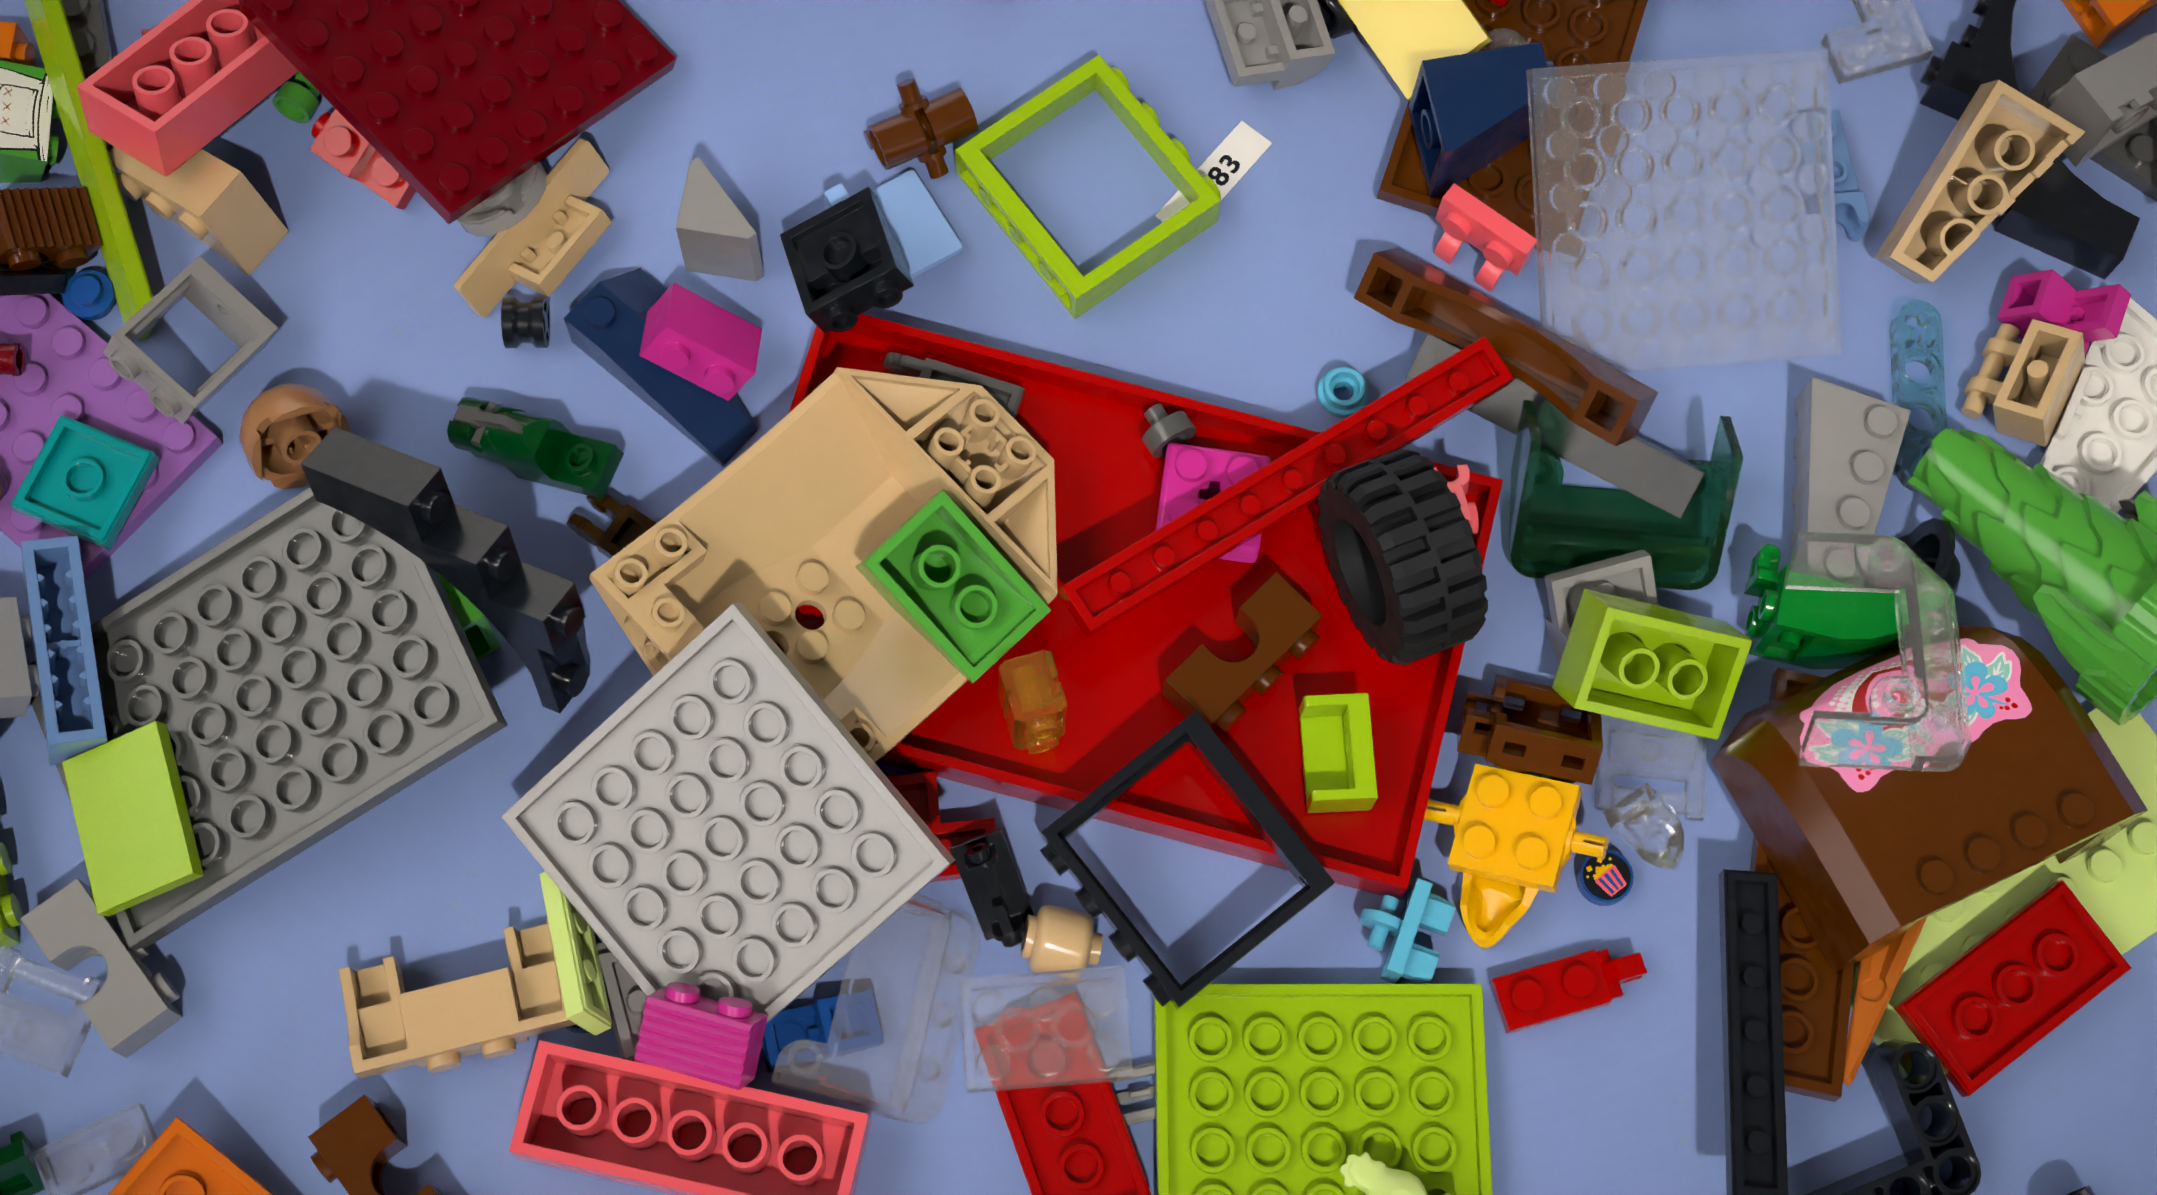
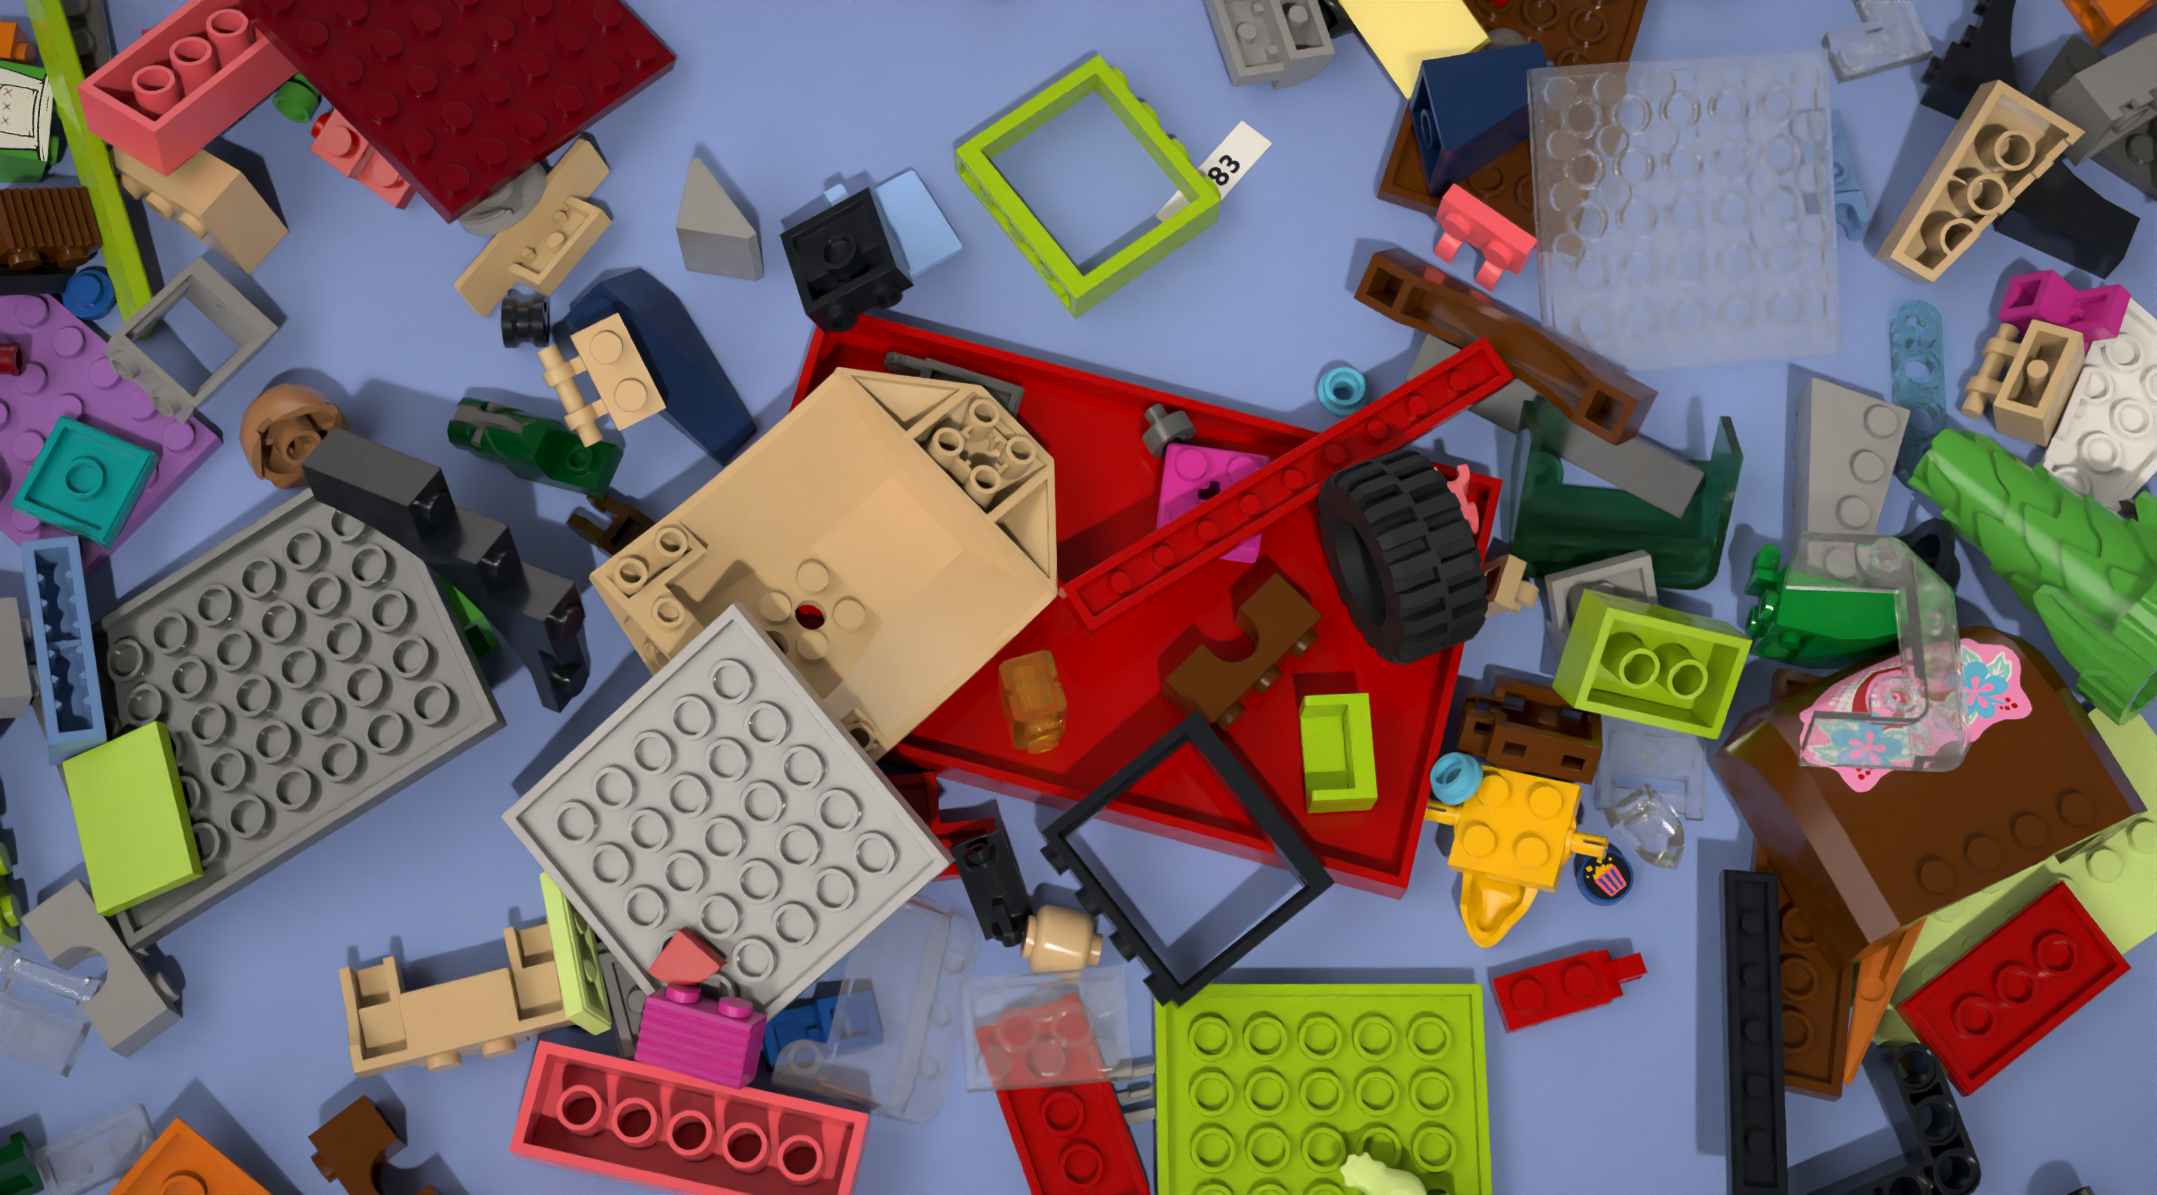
(616, 373): none -> tan brick
(686, 960): none -> tile
(700, 342): dark pink brick -> none
(922, 128): reddish brown pin -> none
(953, 587): bright green slope -> none
(1420, 910): medium azure hips -> none
(1456, 778): none -> medium azure plate
(1505, 587): none -> tan tile

